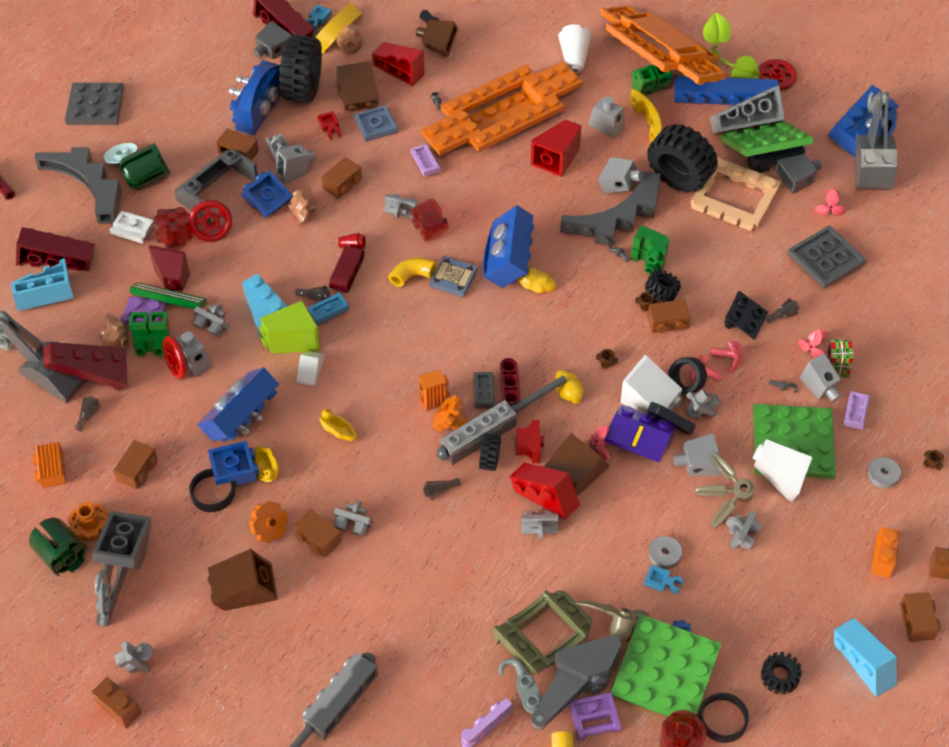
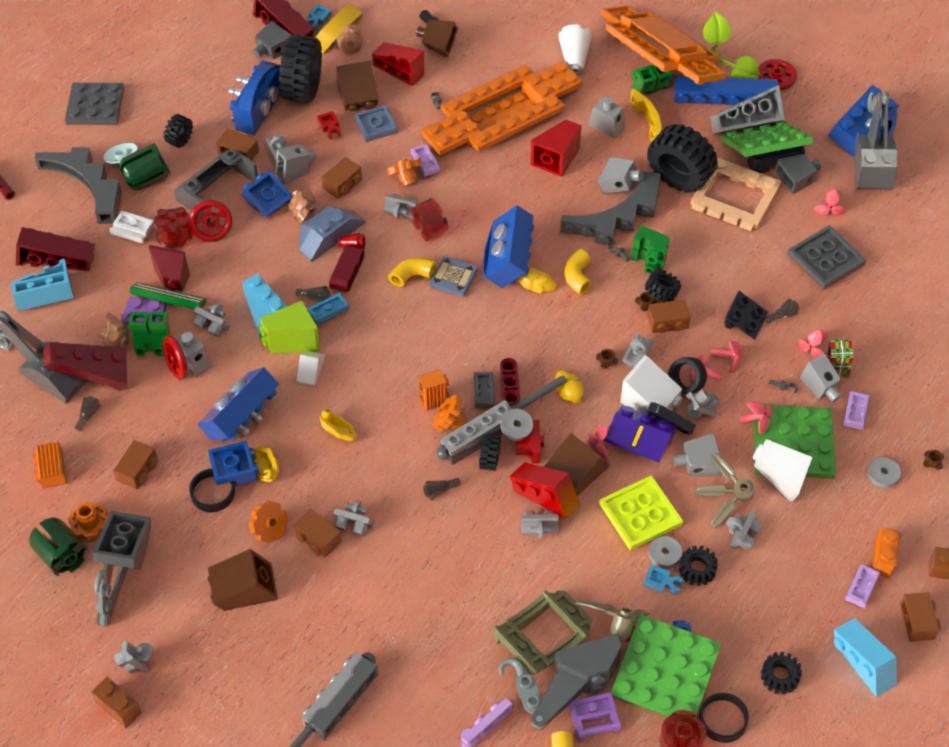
(178, 130): none -> black tyre
(325, 228): none -> sand blue wedge
(405, 170): none -> orange plant
(516, 416): none -> light grey piece
(574, 274): none -> yellow cylinder
(638, 348): none -> light grey hips
(640, 512): none -> neon yellow plate
(698, 555): none -> black tyre
(758, 413): none -> coral plant
(862, 586): none -> lavender plate

